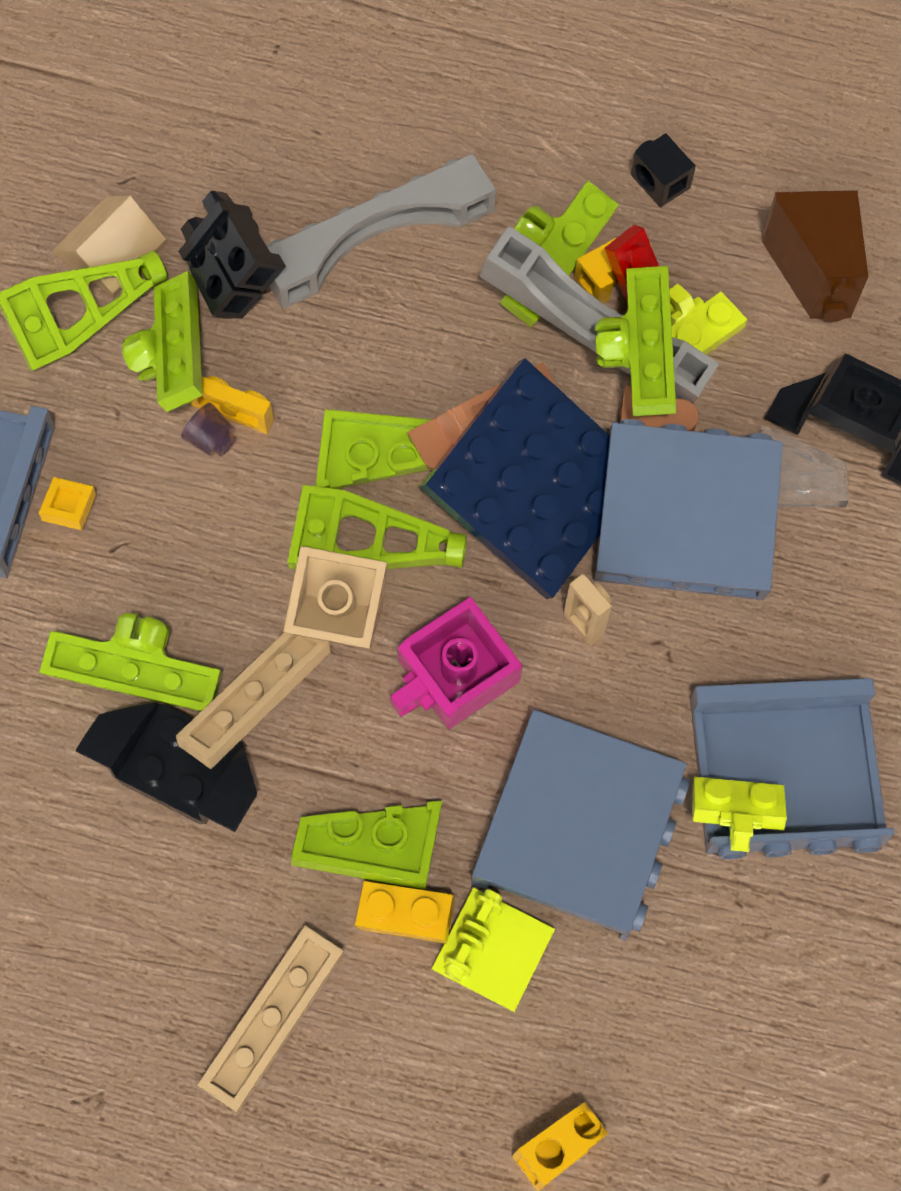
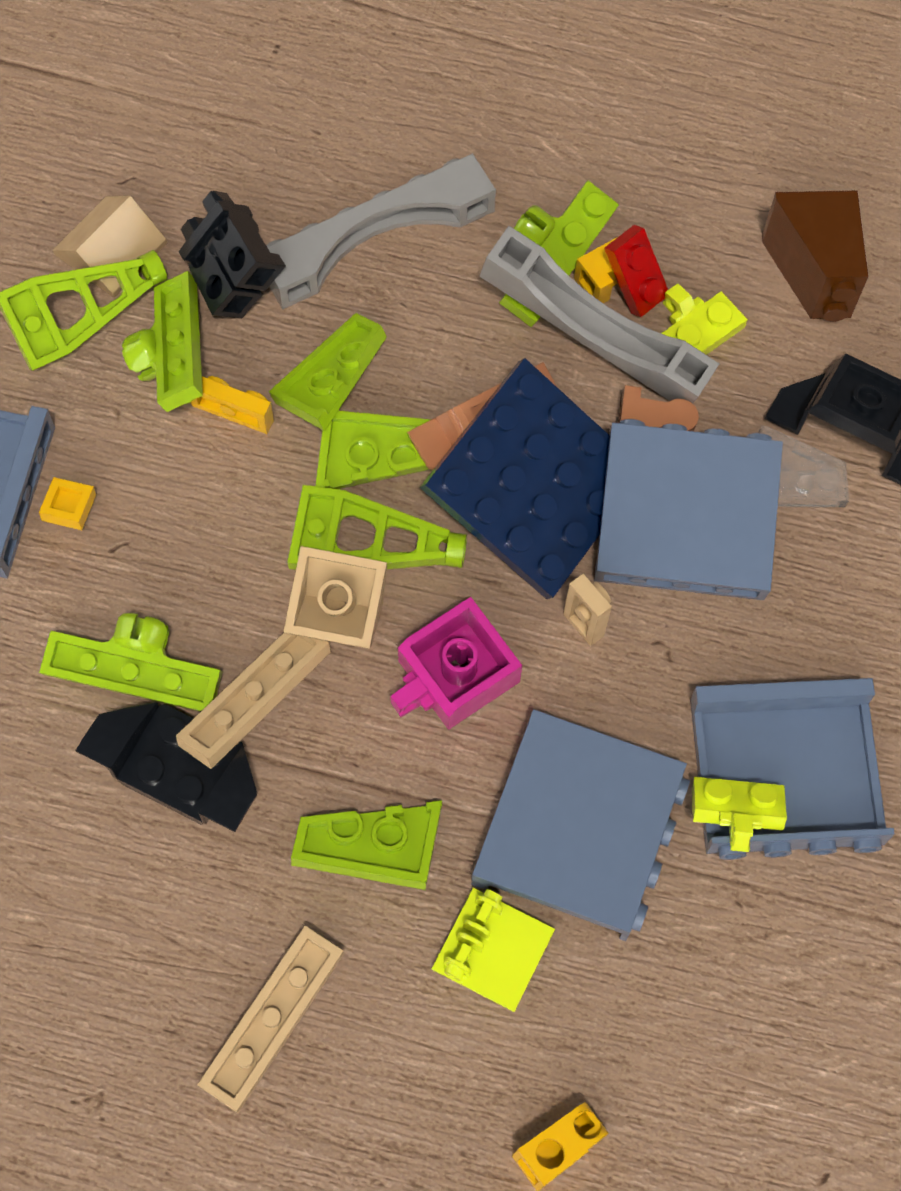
(209, 431): hat -> none
(330, 372): none -> lime wing
(405, 912): yellow plate -> none
(643, 341): lime plate -> none
(662, 169): black brick -> none

